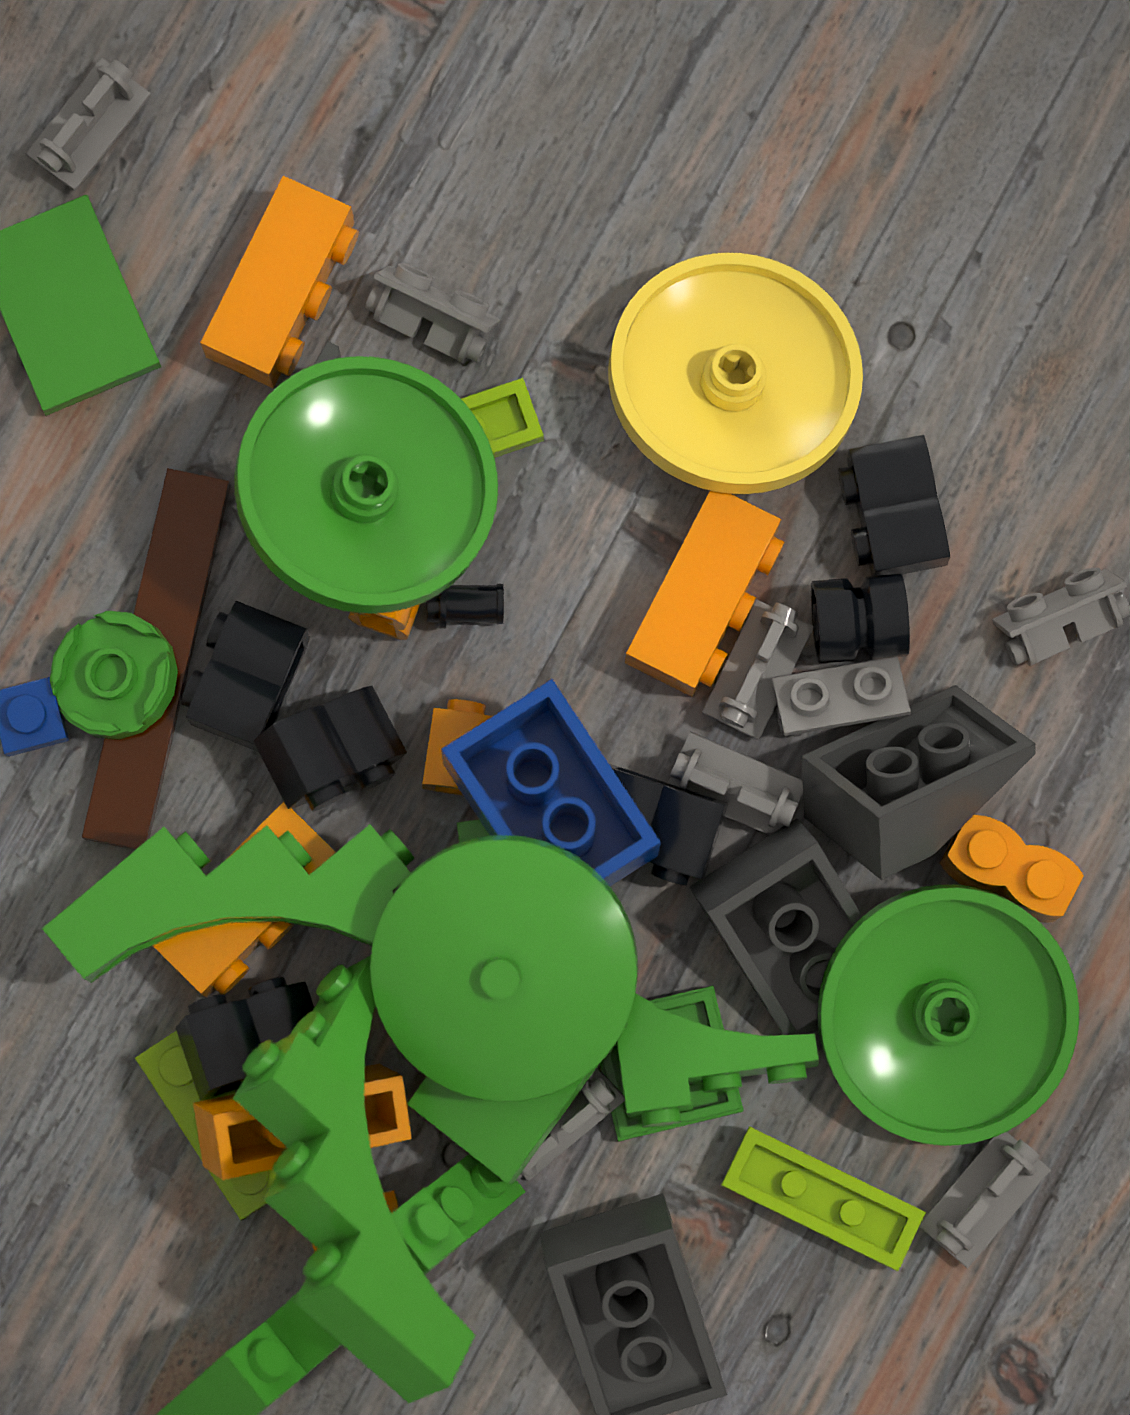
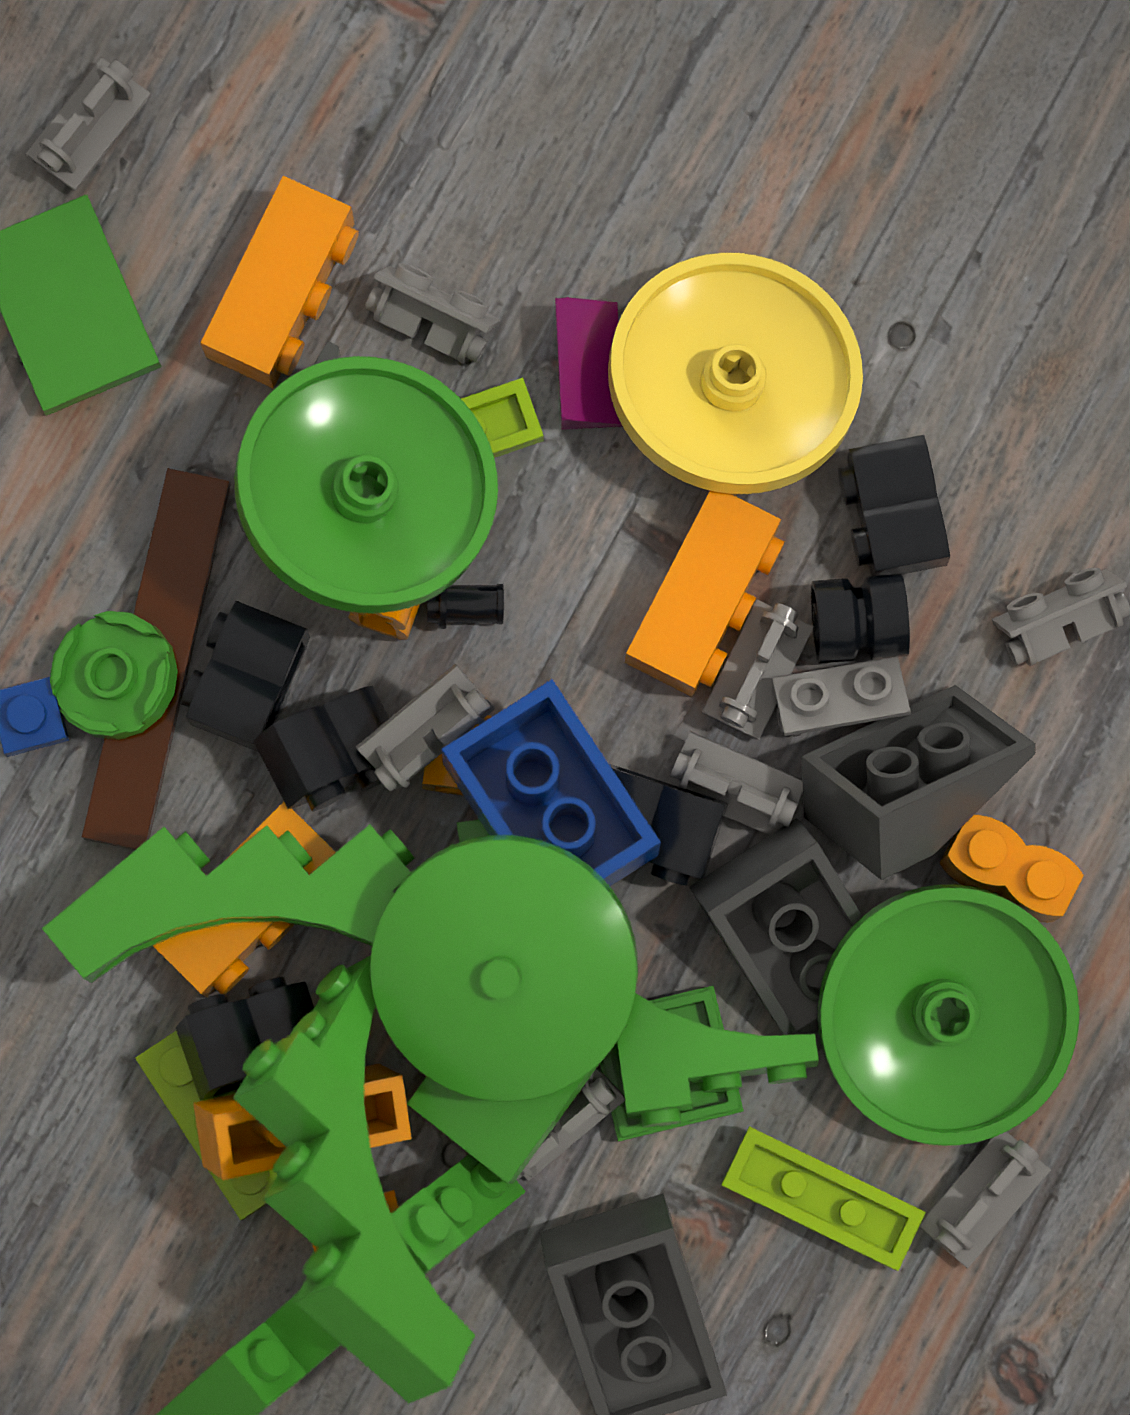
(424, 727): none -> light grey hinge
(583, 350): none -> magenta slope

